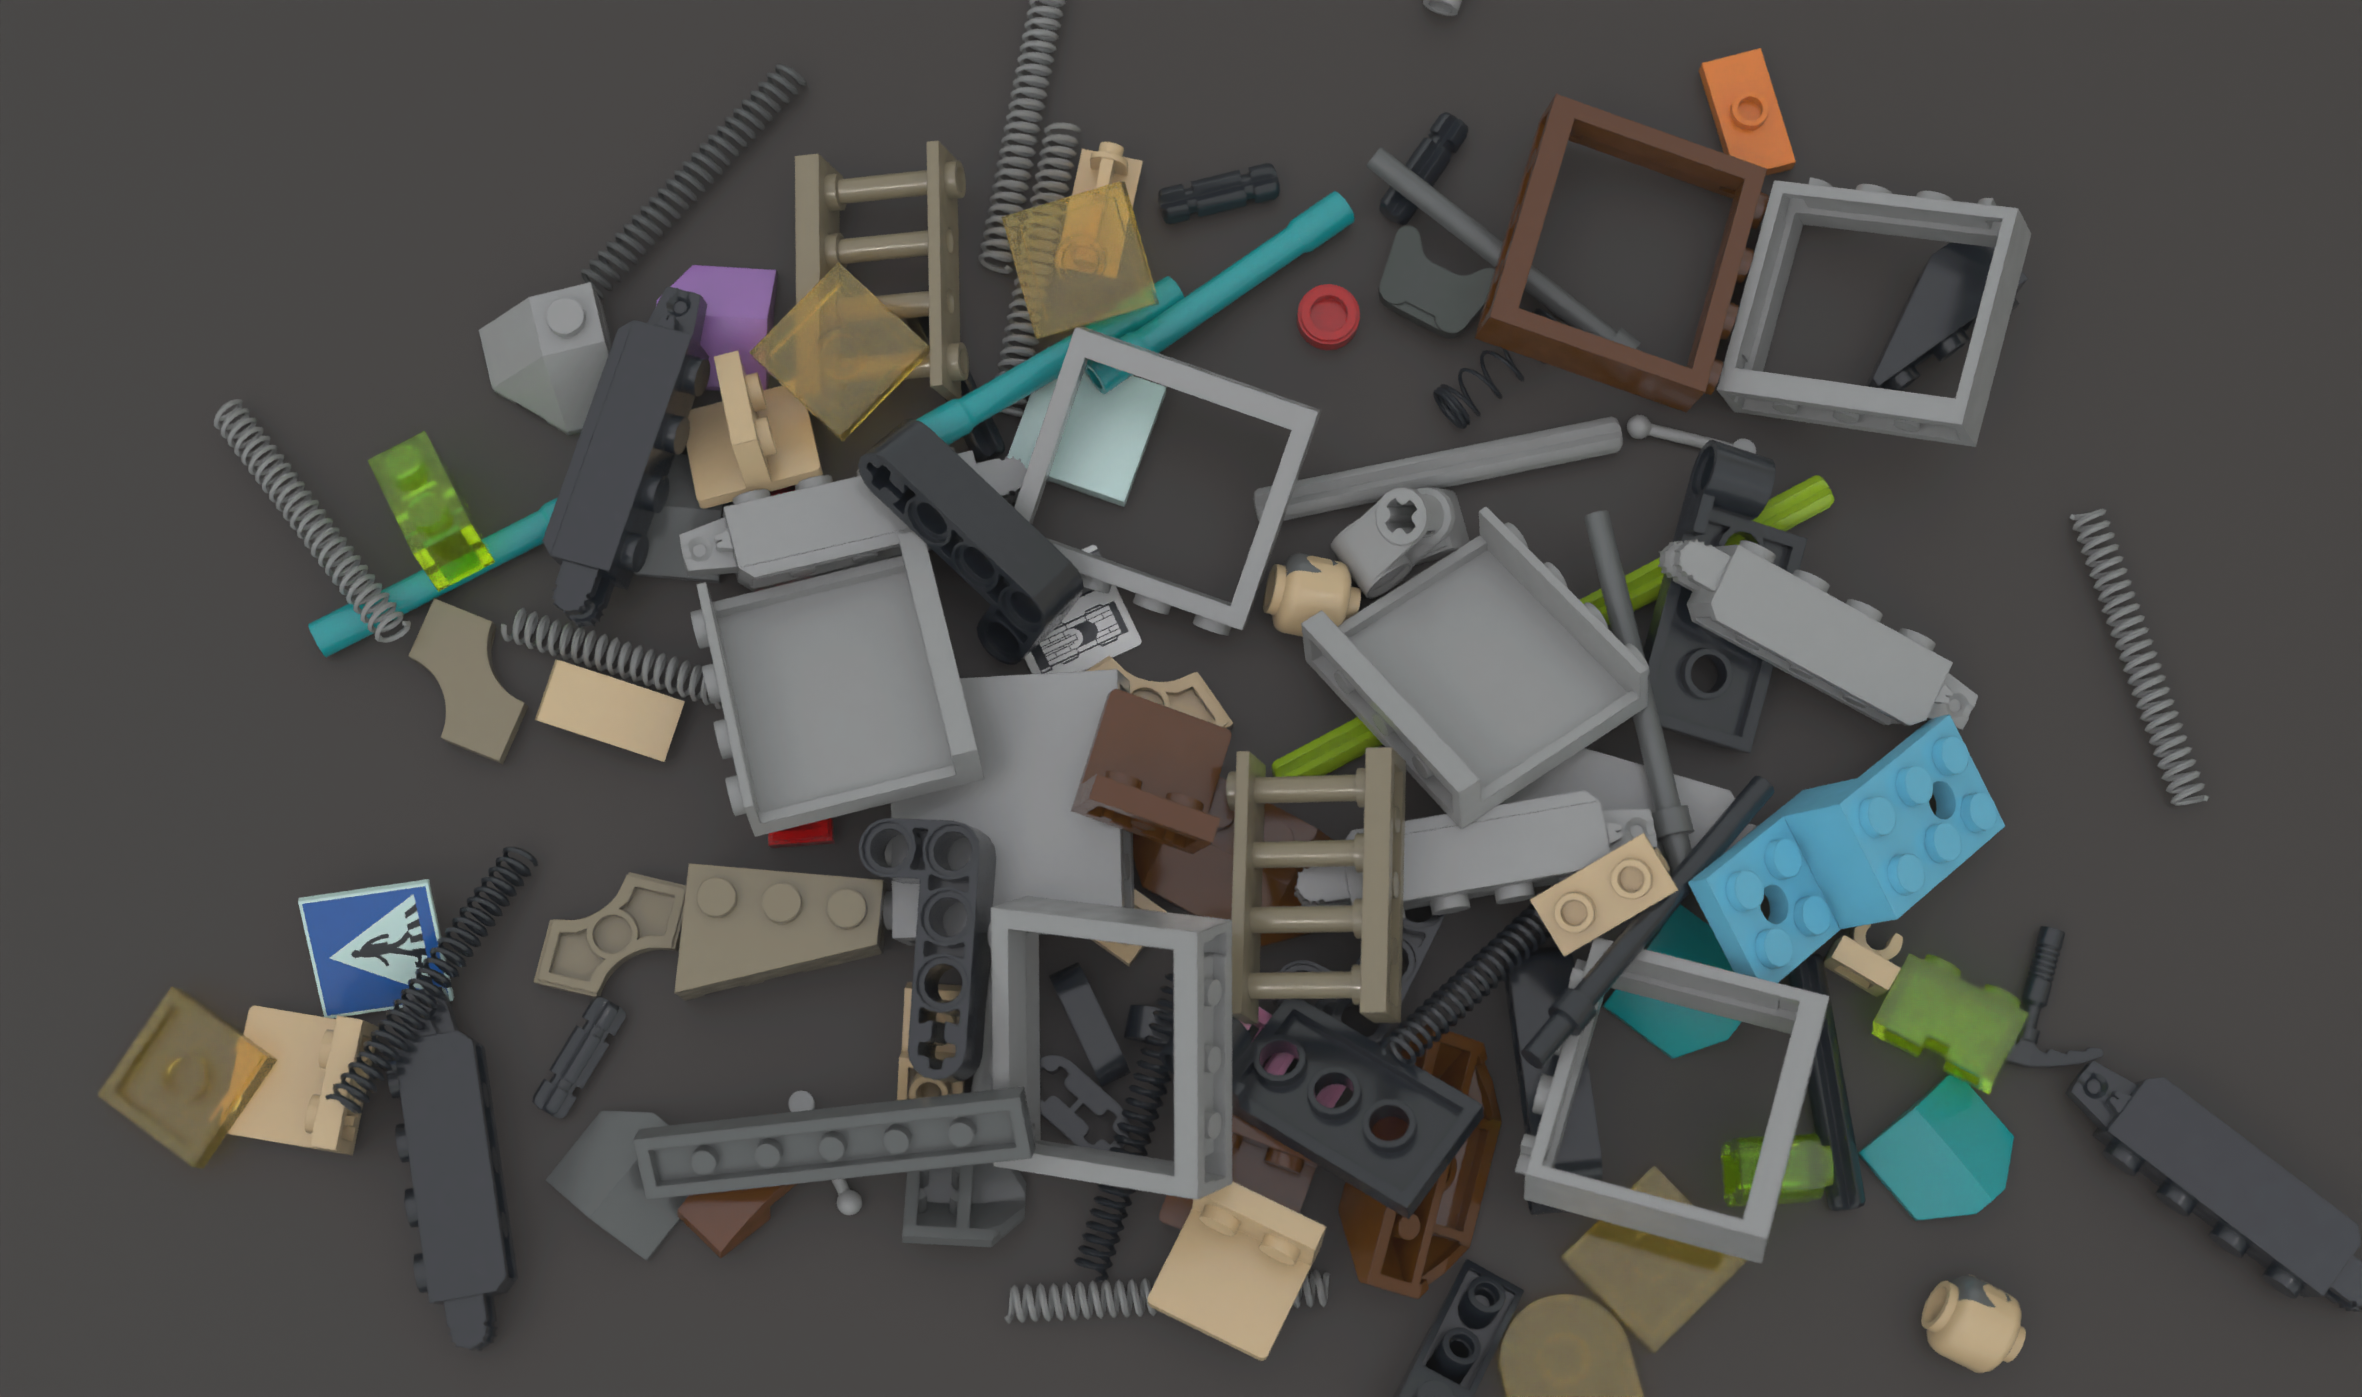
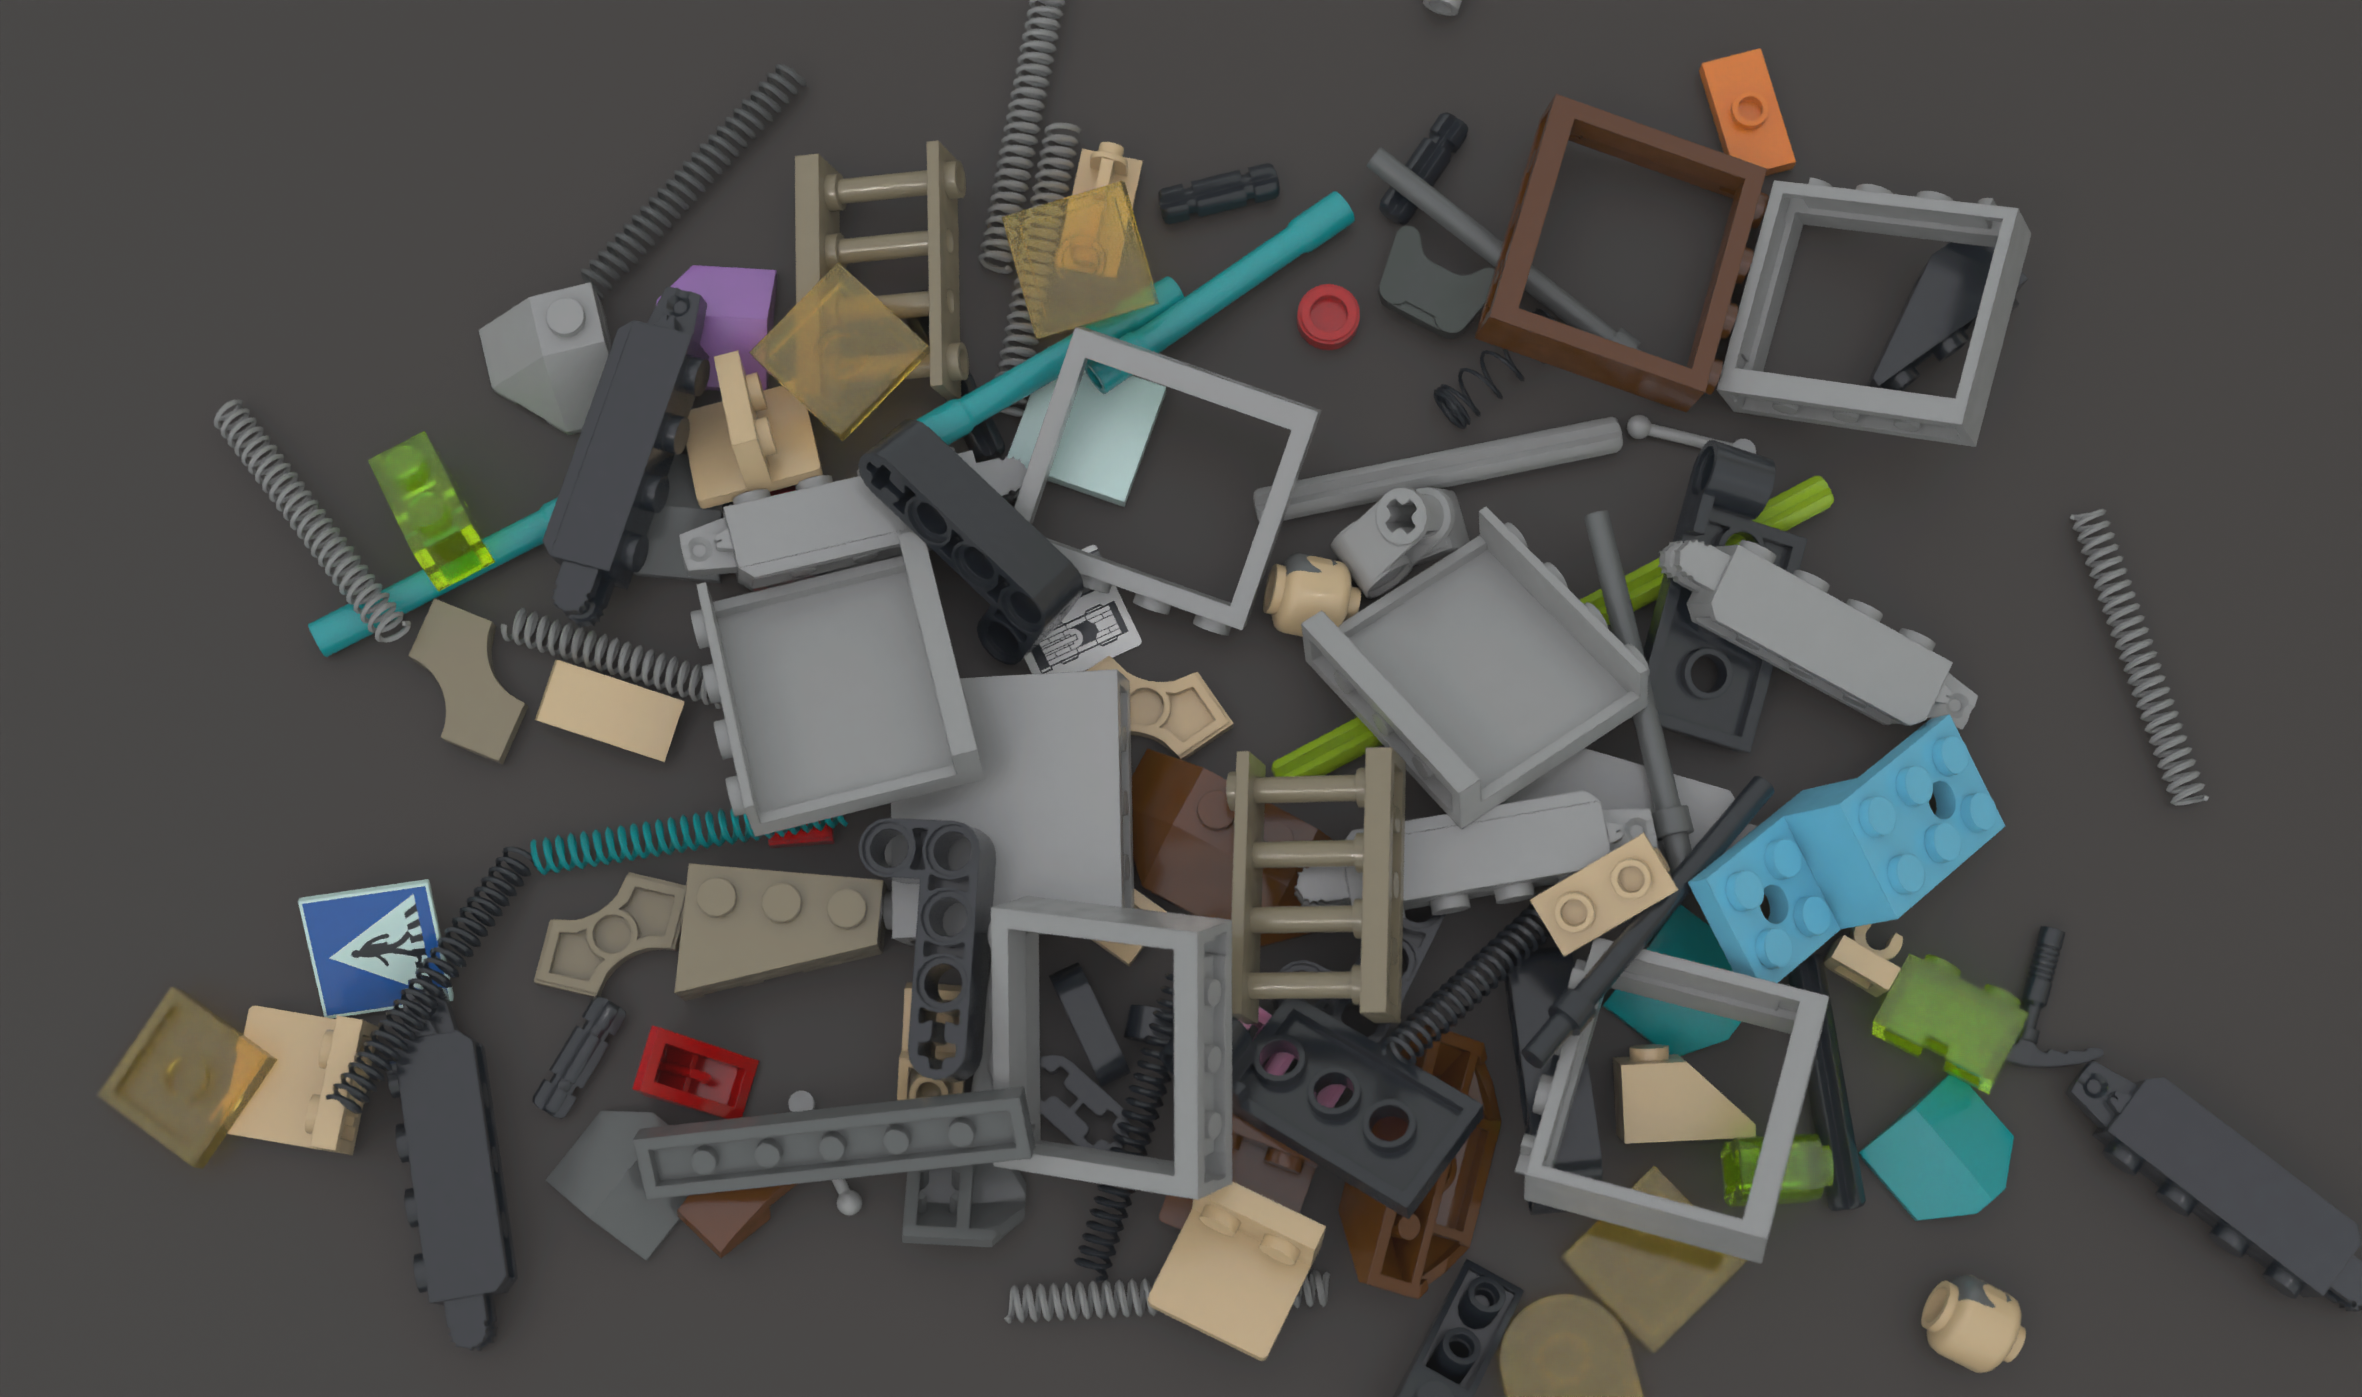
(687, 842): none -> teal piece
(694, 1074): none -> red slope
(1153, 772): reddish brown bracket -> none
(1669, 1101): none -> tan slope

